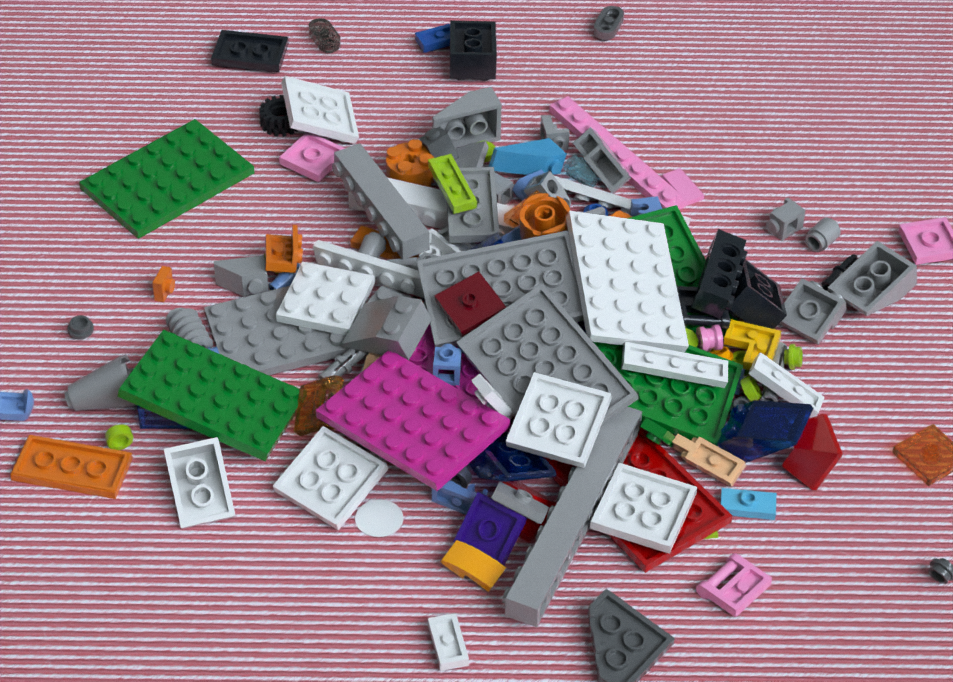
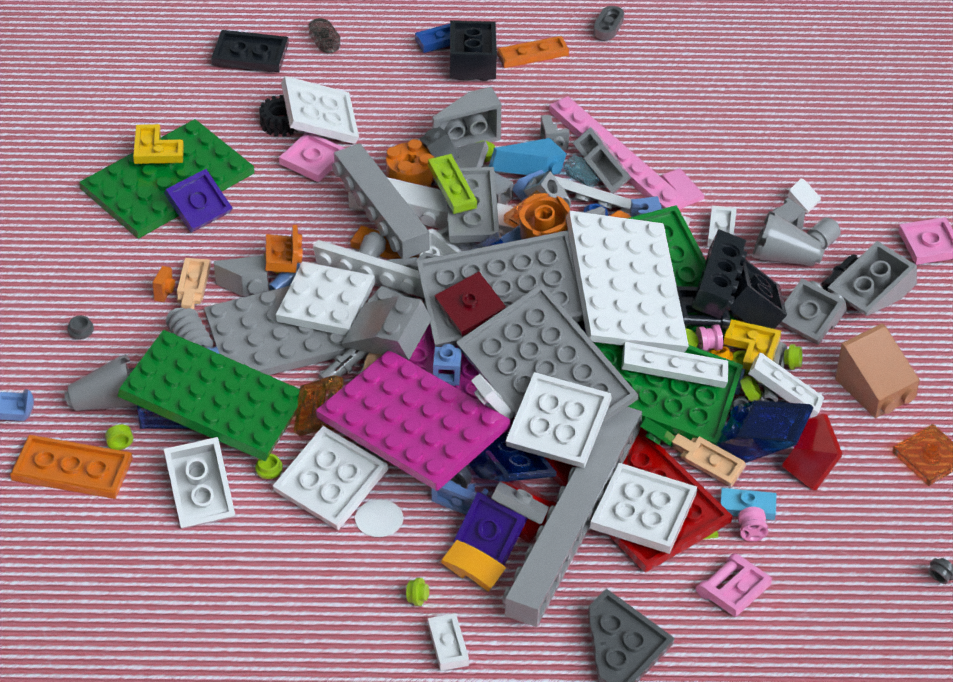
(150, 149): none -> yellow plate
(193, 282): none -> light nougat hinge
(198, 200): none -> dark purple plate
(270, 469): none -> lime plate
(417, 591): none -> lime plate
(533, 51): none -> orange tile
(723, 219): none -> white plate
(752, 524): none -> bright pink wheel
(786, 243): none -> light grey cone
(804, 195): none -> white slope
(876, 371): none -> nougat slope

